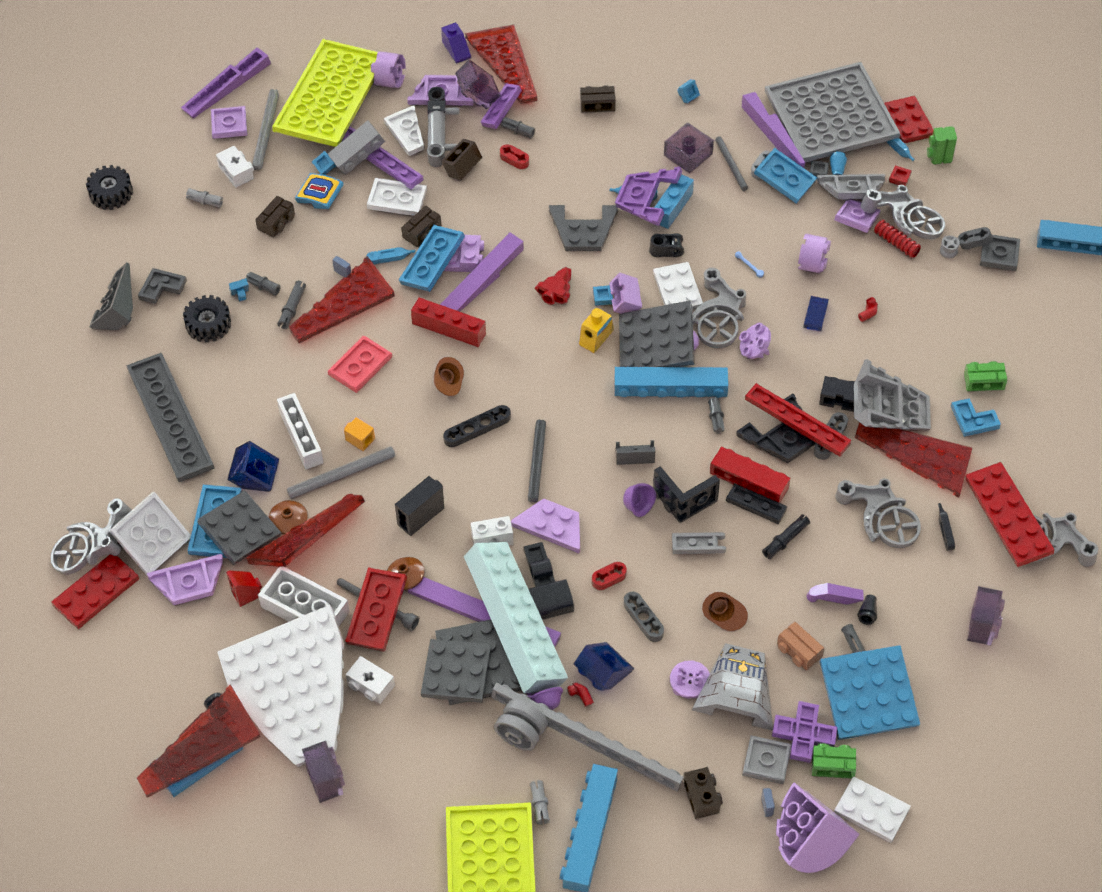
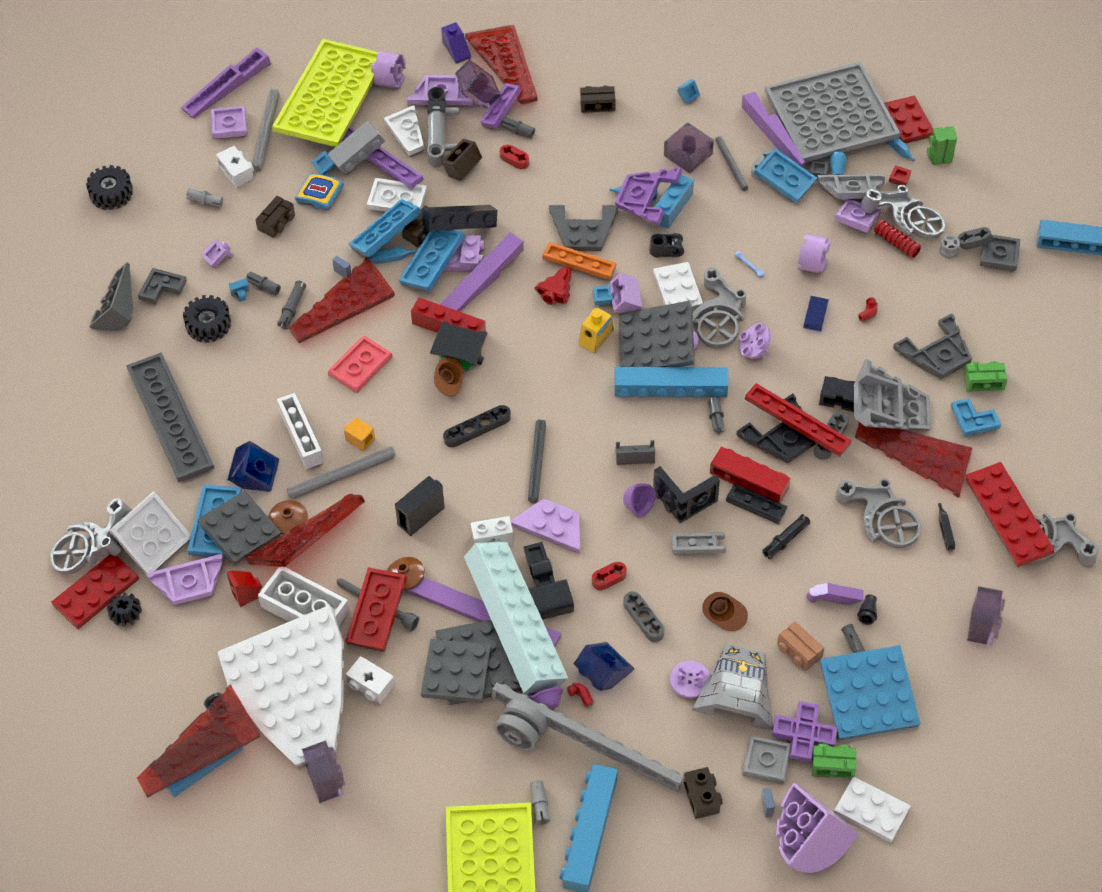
(124, 609): none -> black gear
(216, 252): none -> lavender bracket
(385, 228): none -> dark azure plate
(459, 217): none -> black brick
(460, 344): none -> black piece
(579, 261): none -> orange plate
(942, 355): none -> dark grey wing

